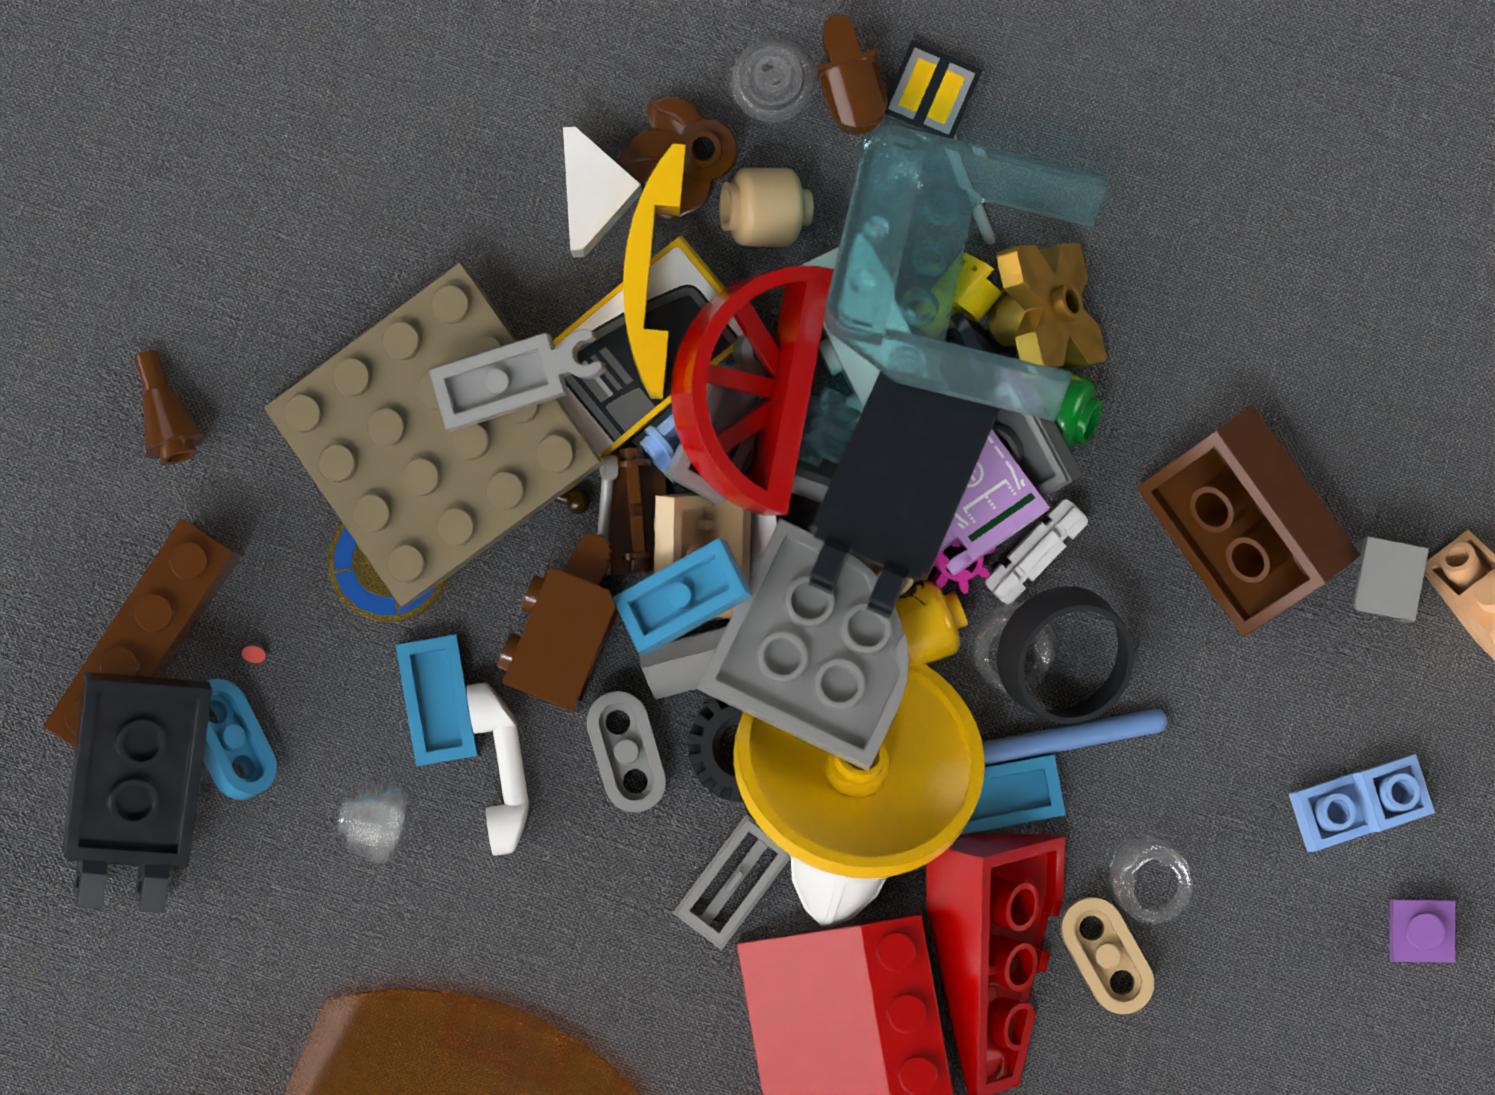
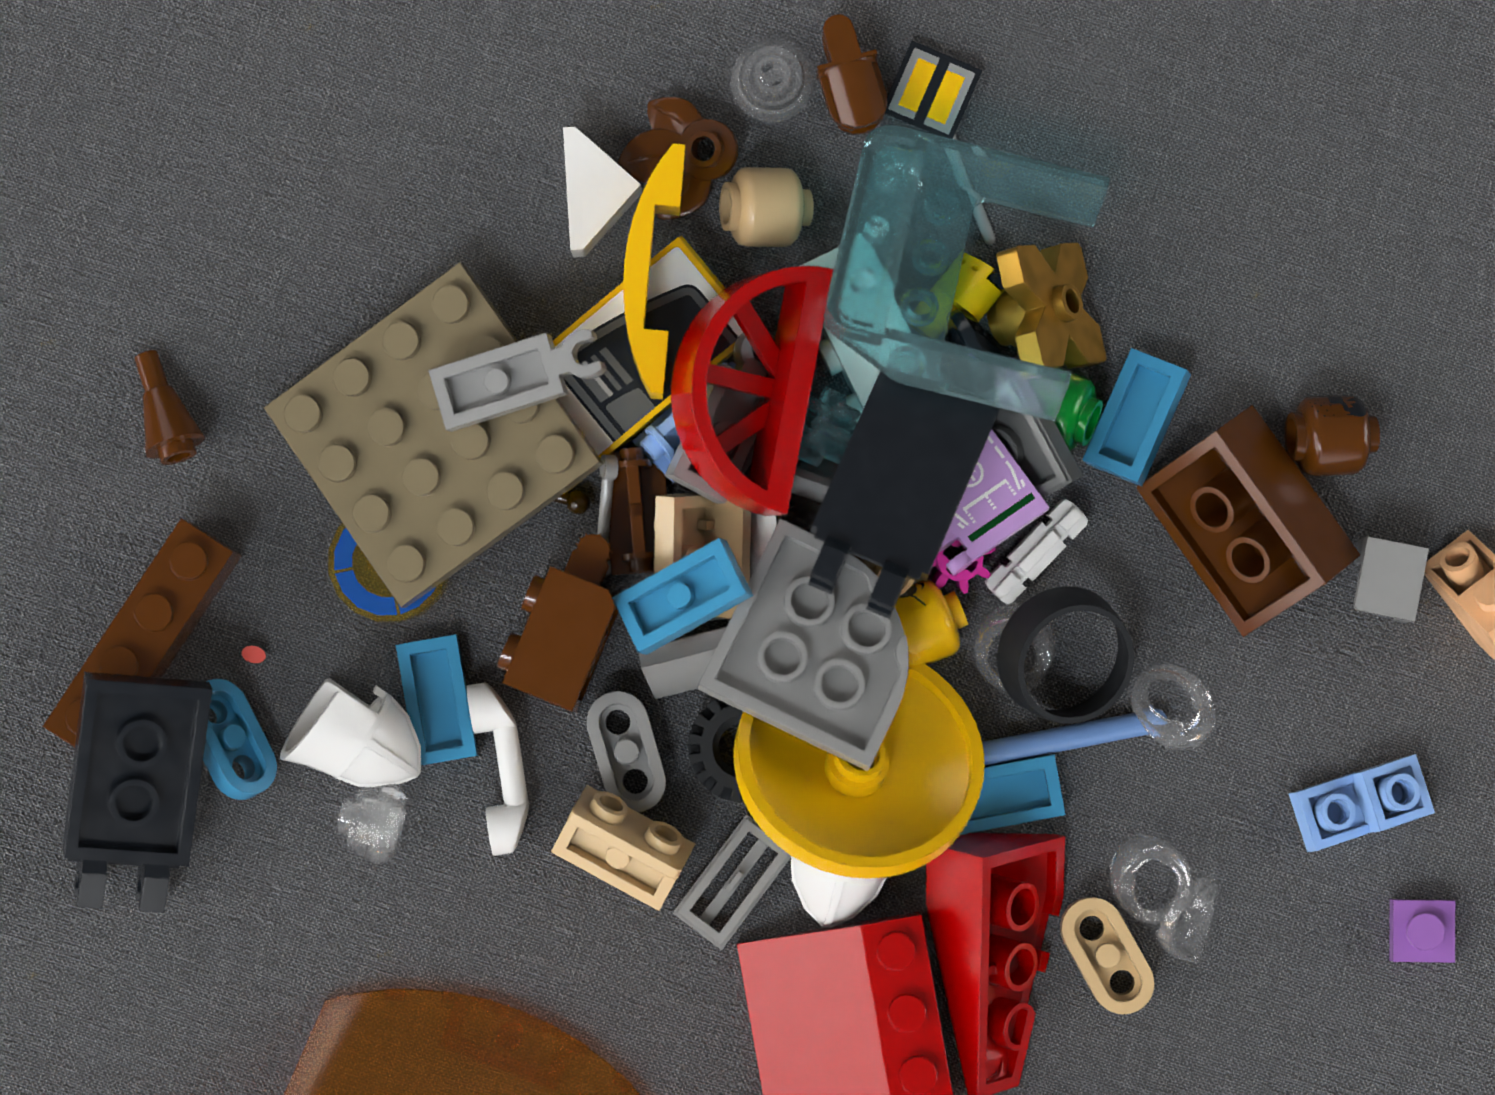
(354, 739): none -> white helmet
(623, 846): none -> tan bracket
(1136, 417): none -> dark azure tile
(1172, 732): none -> clear piece
(1189, 936): none -> clear piece
(1331, 435): none -> reddish brown head

